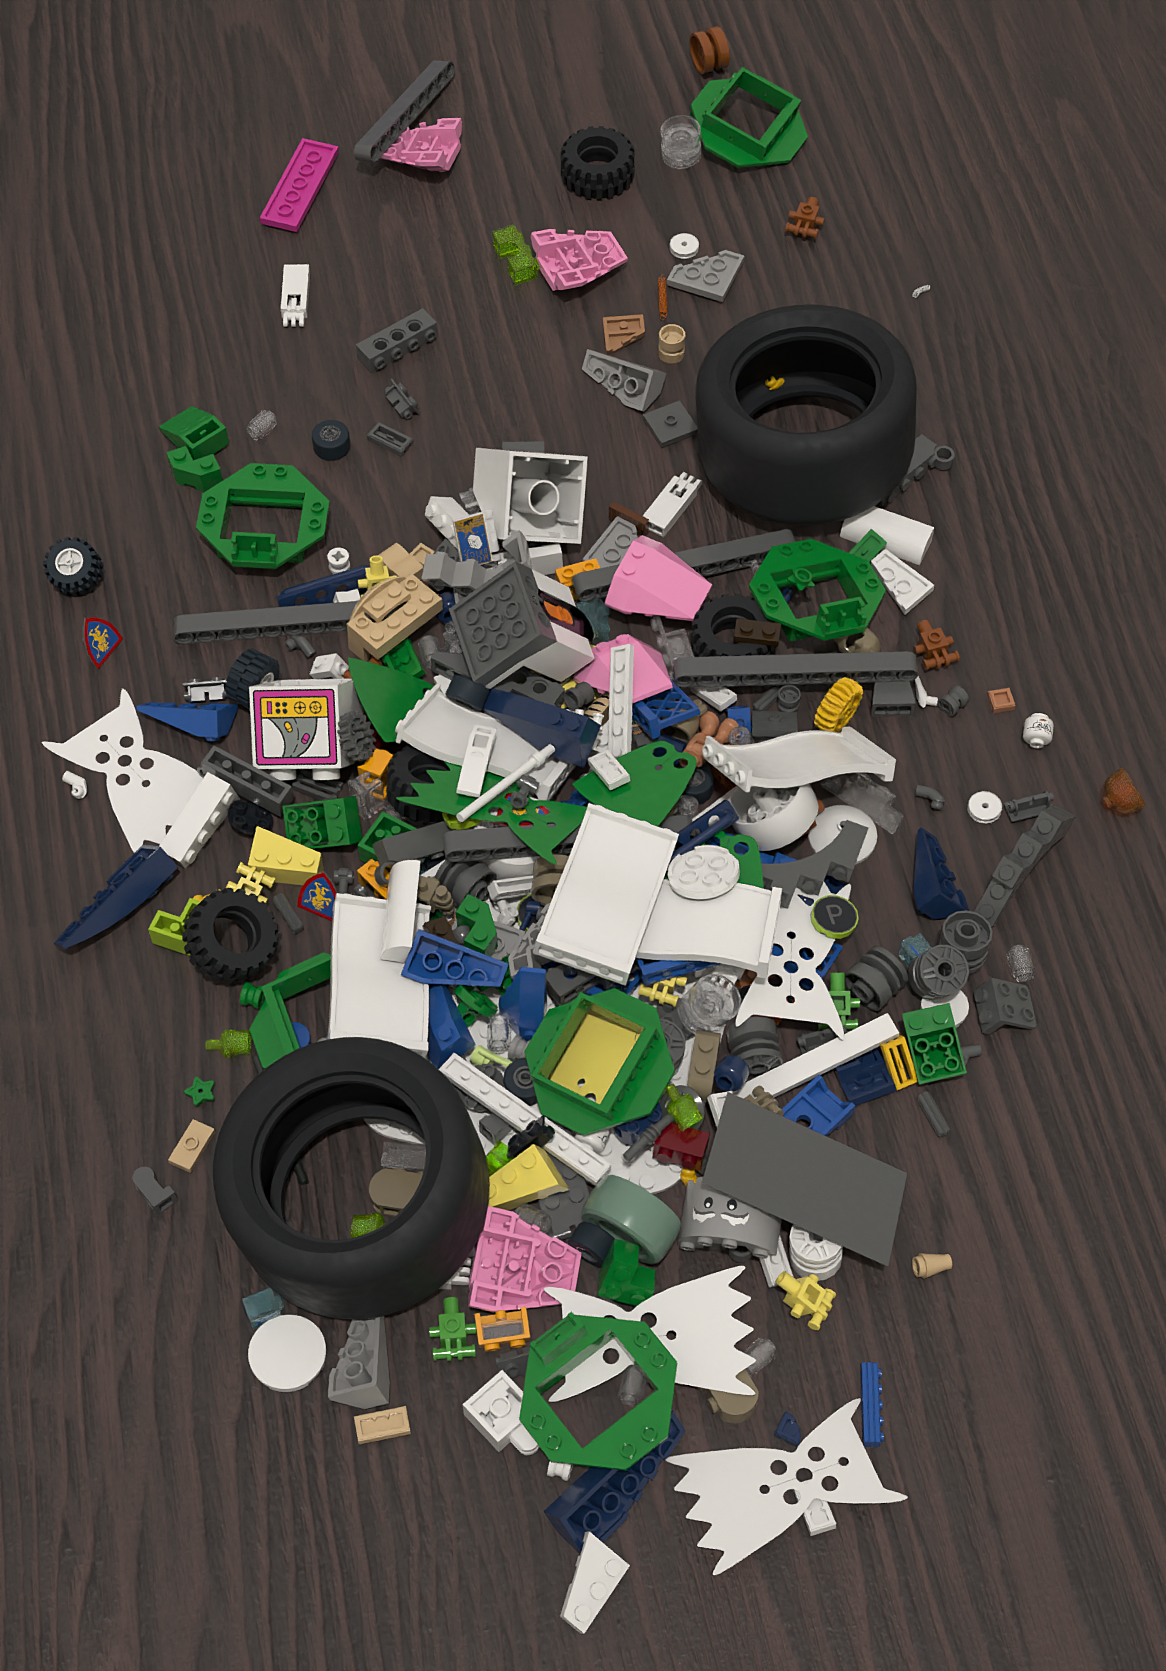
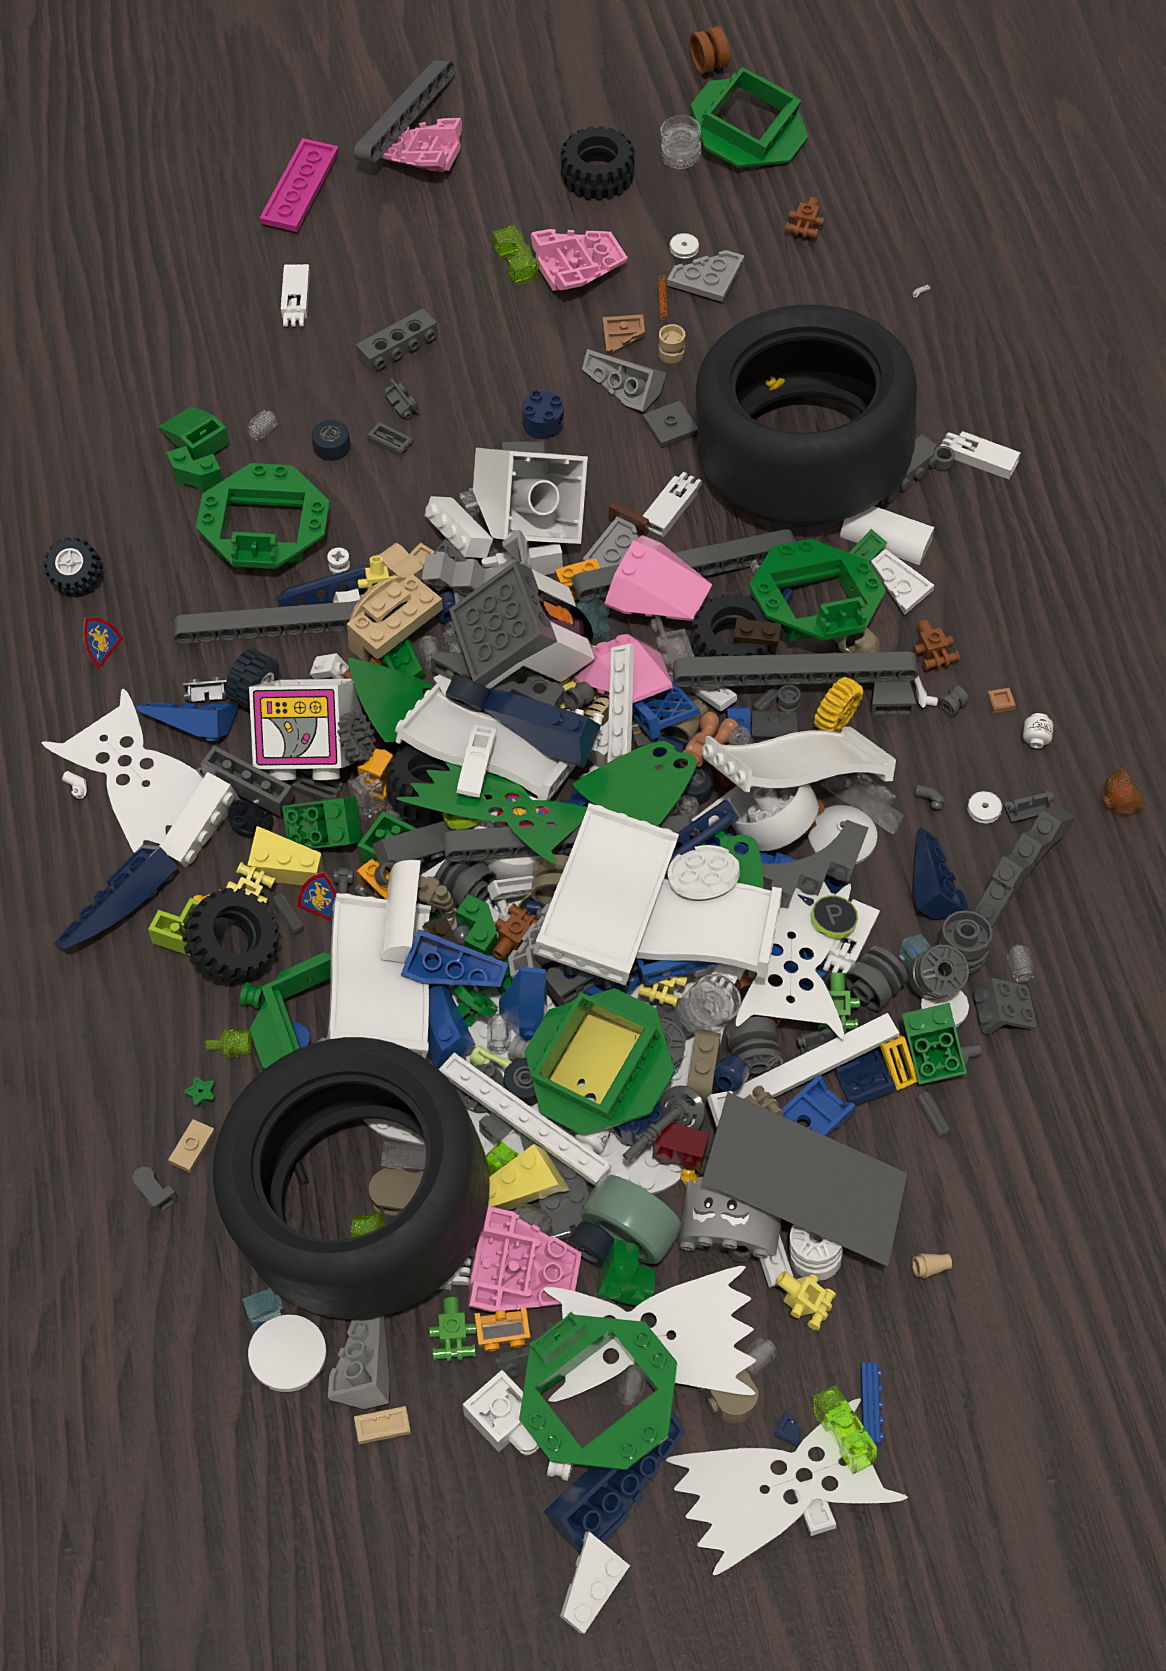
(302, 643): dark grey arm -> none
(477, 537): piece -> none
(512, 931): none -> dark orange piece
(527, 785): dark grey bar -> none
(534, 760): white bar -> none
(535, 1132): black hinge -> none
(542, 414): none -> dark blue brick
(609, 769): white plate -> none
(683, 1108): clear neon green piece -> none
(805, 580): green plate -> none
(840, 958): none -> white hinge
(853, 1440): none -> clear neon green arch
(982, 454): none -> white hinge

